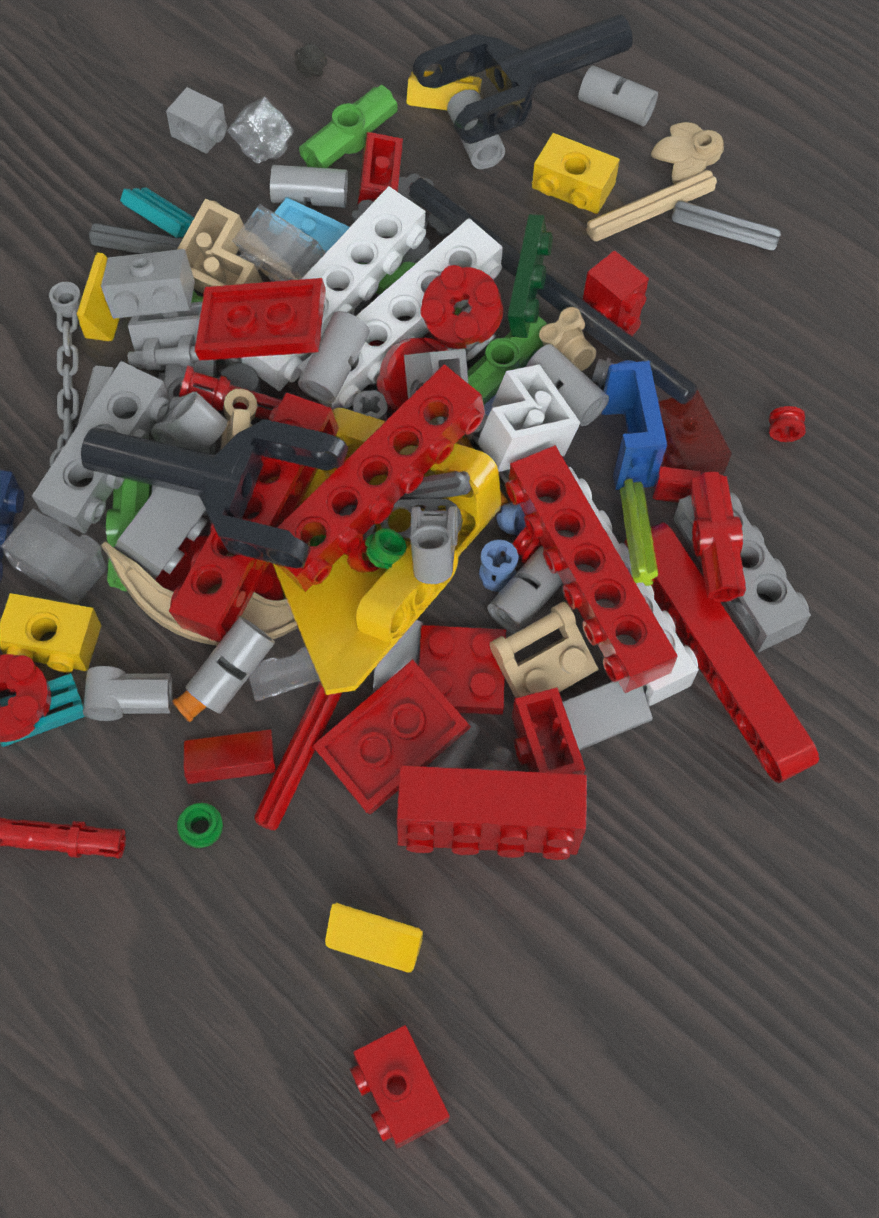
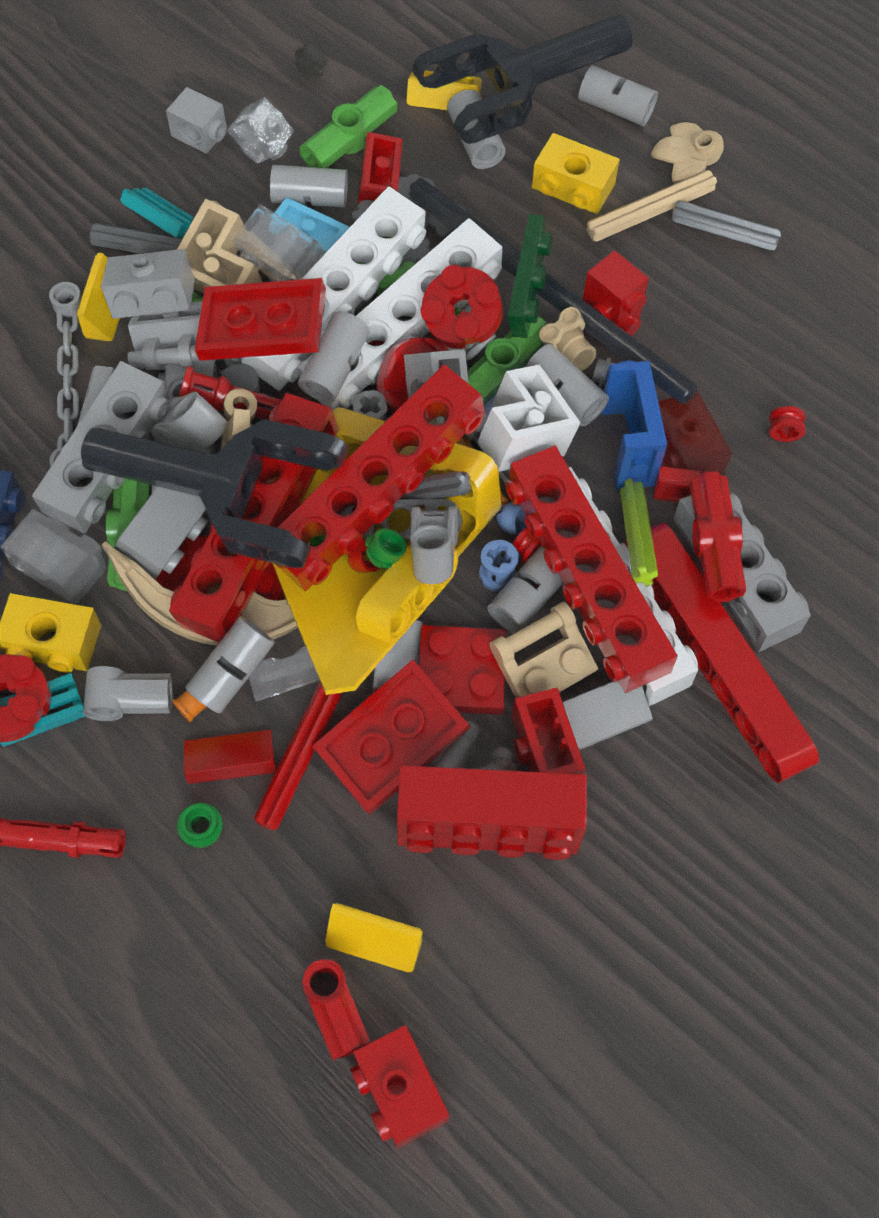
(335, 1013): none -> red piece

